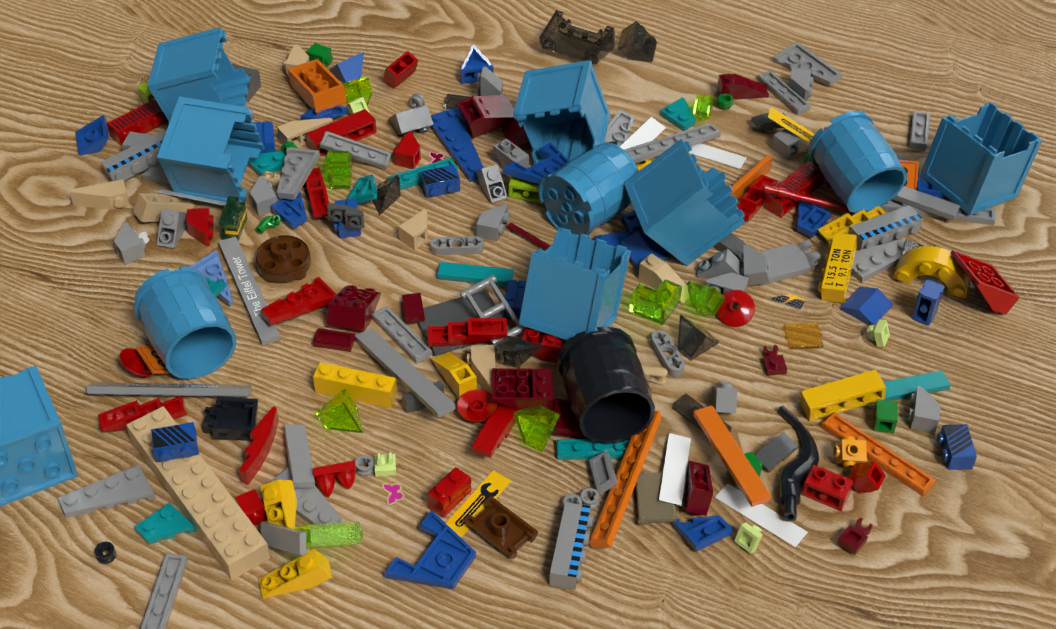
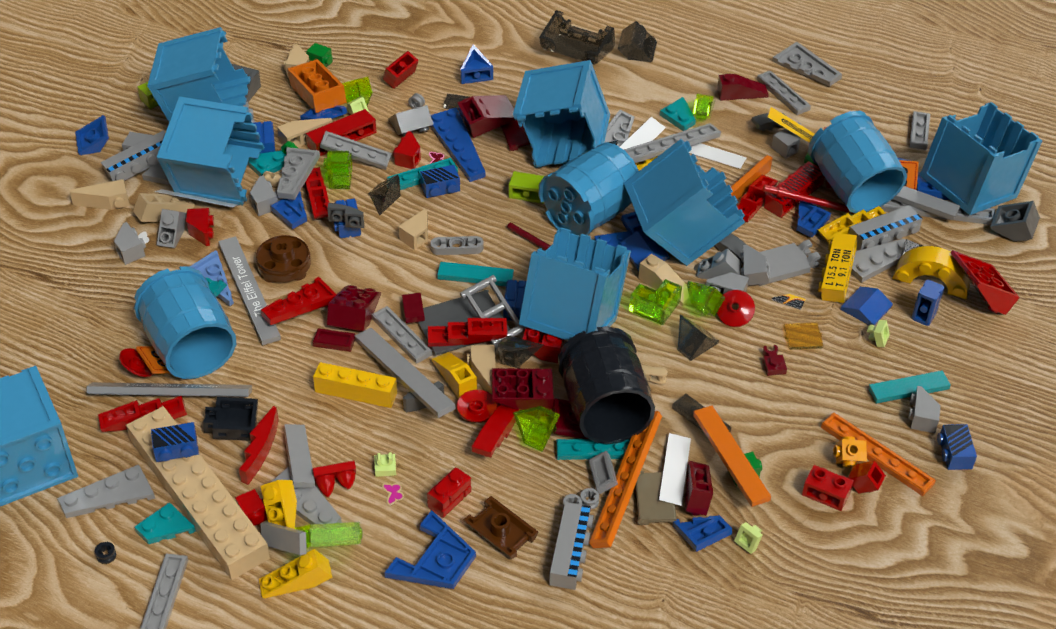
(138, 120): red brick -> none
(233, 218): clear green hips -> none
(268, 222): green arm -> none
(341, 414): clear neon green slope -> none
(348, 69): blue slope -> none
(364, 189): teal wing -> none
(364, 471): light grey bush -> none
(474, 505): yellow sticker -> none
(489, 83): light grey slope -> none
(492, 183): light grey slope -> none
(492, 222): light grey slope -> none
(509, 152): light grey slope -> none
(535, 173): blue wing -> none
(667, 361): light grey beam -> none
(725, 101): green tile -> none
(725, 397): light grey slope -> none
(762, 515): white sticker -> none
(776, 451): dark grey slope -> none
(797, 471): black animal -> none
(801, 82): light grey slope -> none
(842, 395): yellow brick -> none
(854, 538): dark red plate -> none
(885, 416): green brick -> none
(1016, 220): none -> dark grey slope

